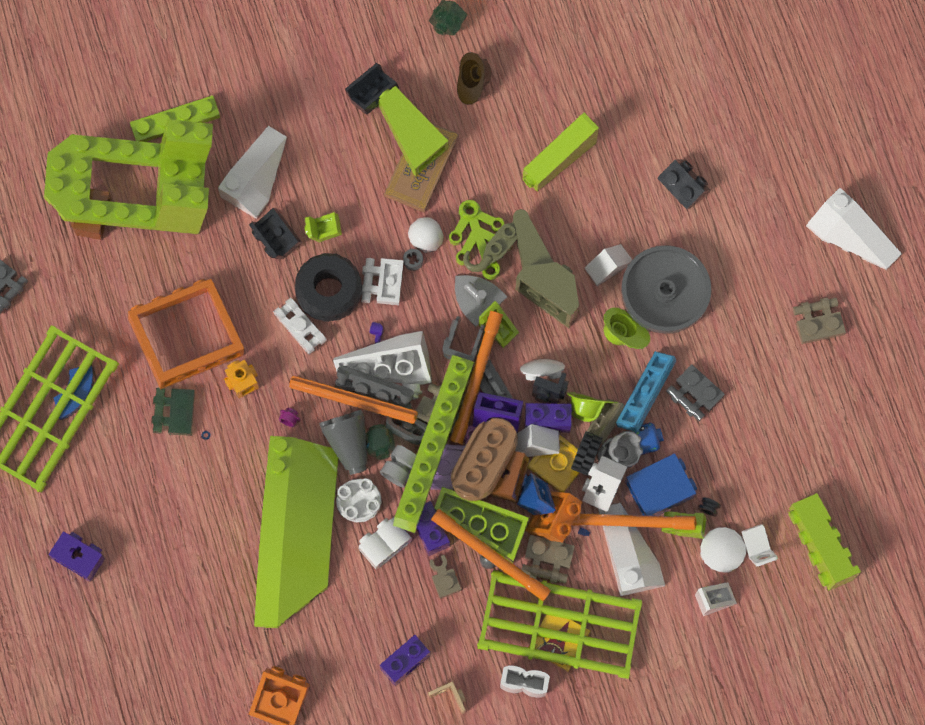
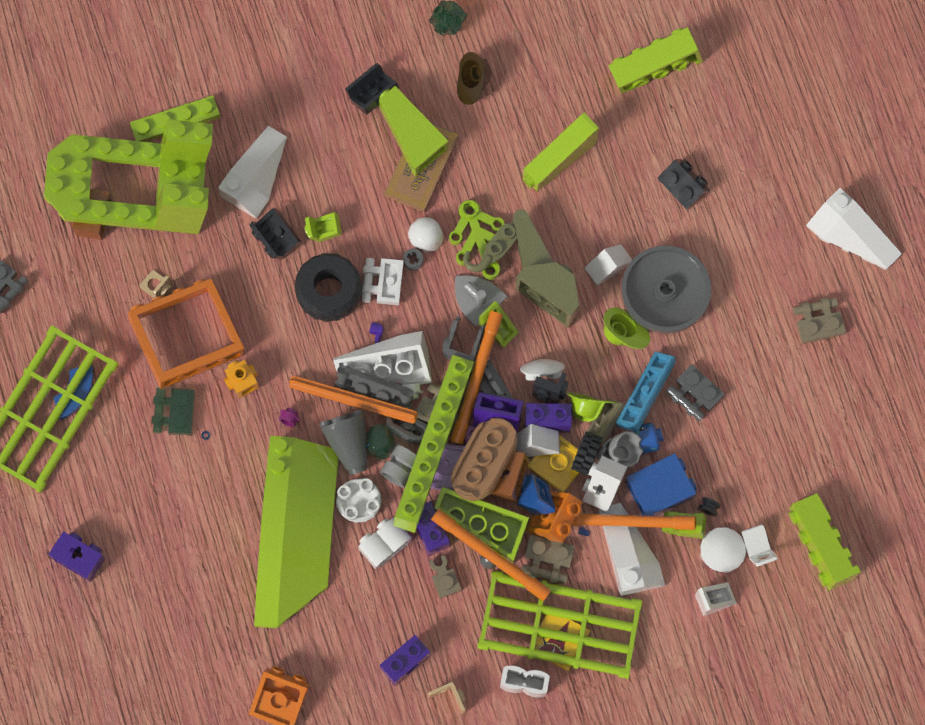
(163, 287): none -> tan bracket
(299, 326): white plate -> none
(655, 60): none -> lime wedge

